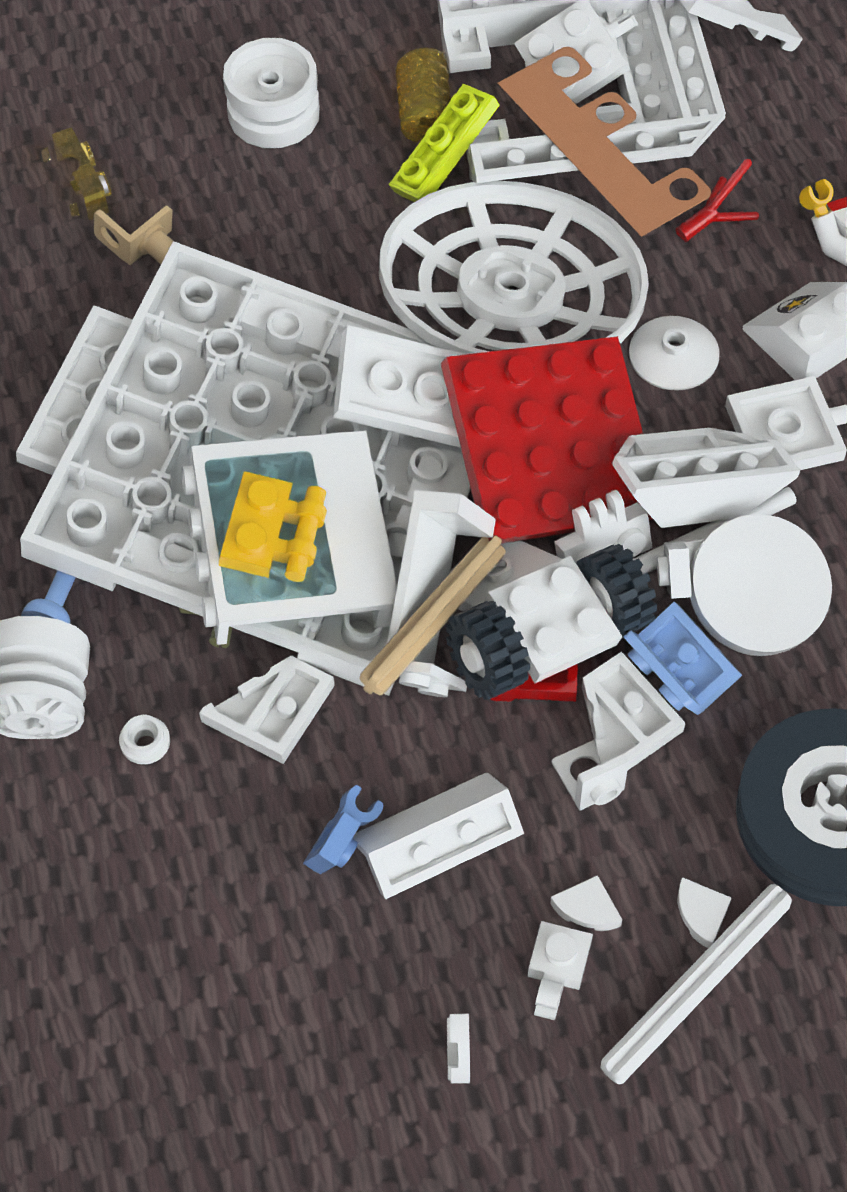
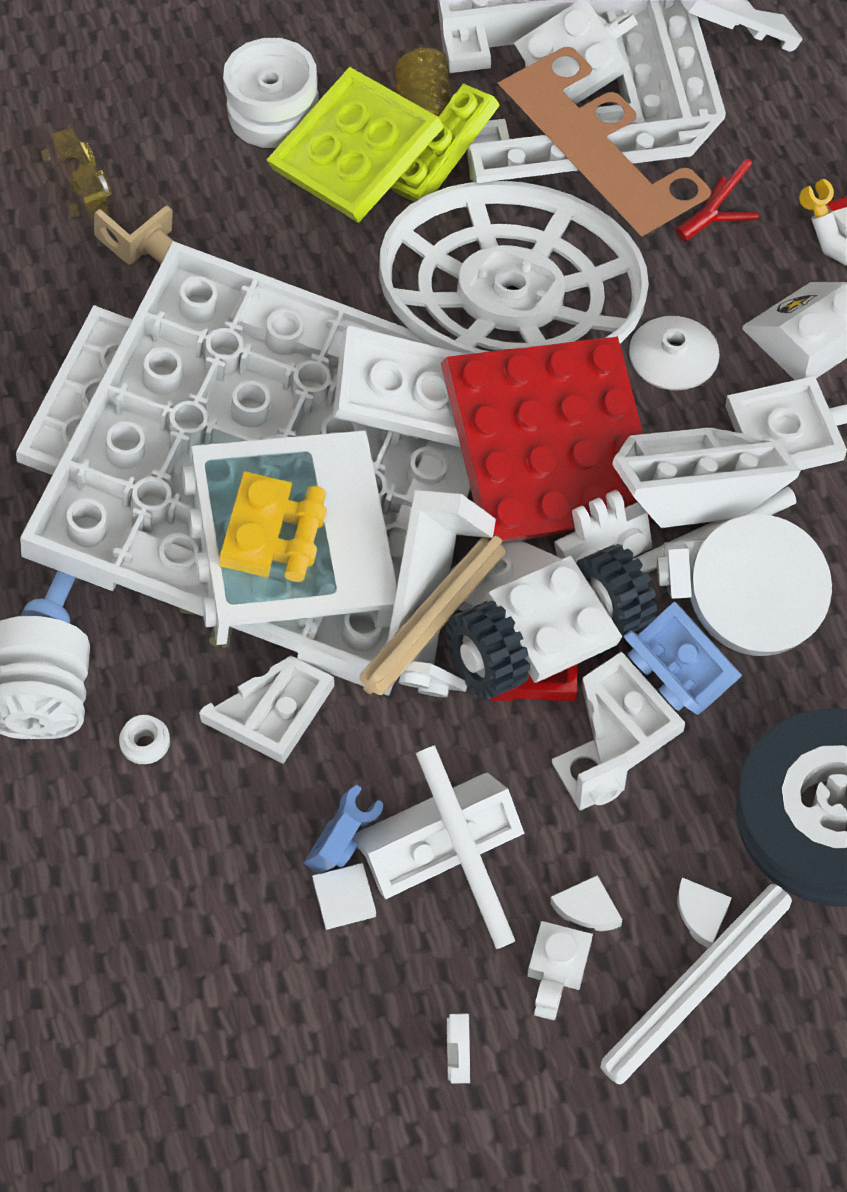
(344, 896): none -> white tile
(354, 144): none -> neon yellow plate
(465, 847): none -> white bar

